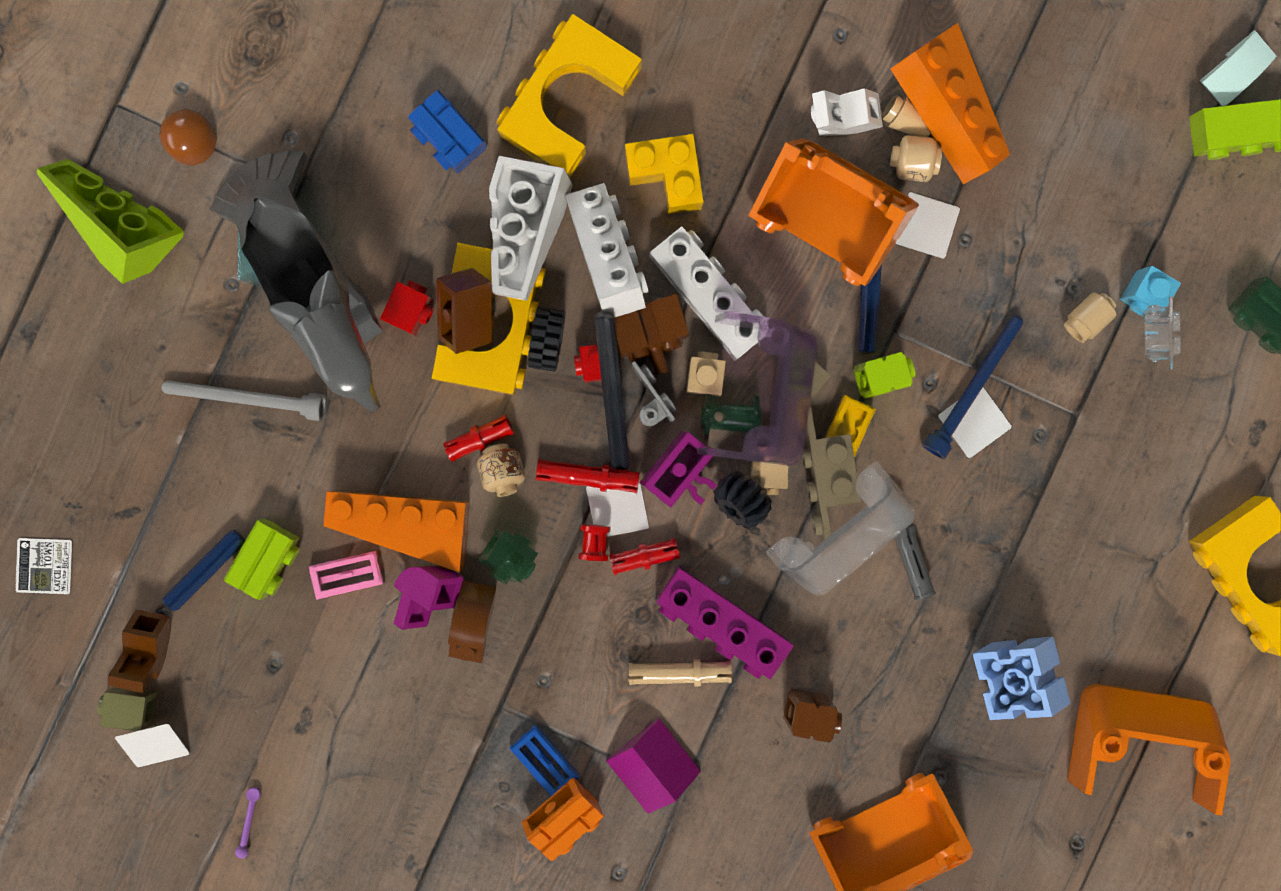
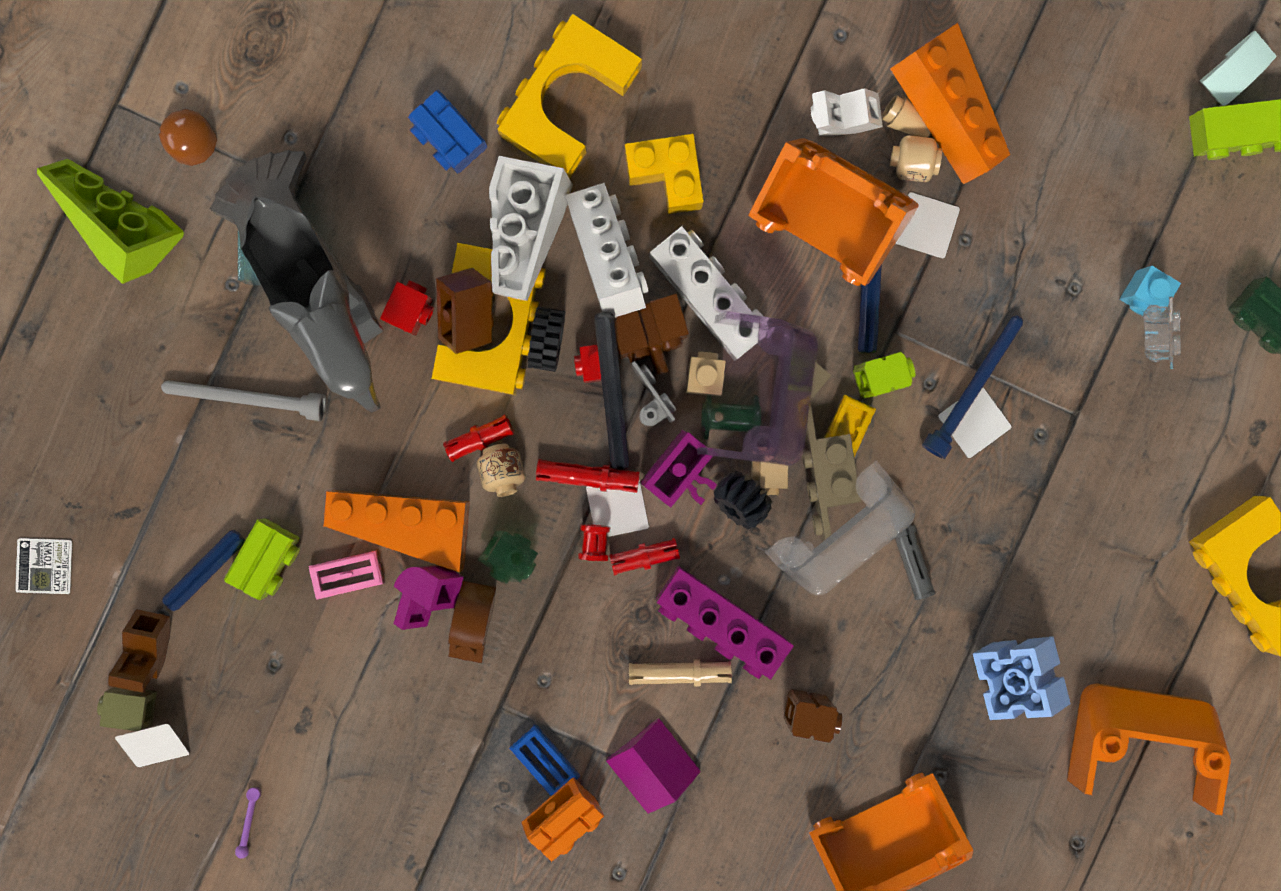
(1090, 316): tan brick -> none

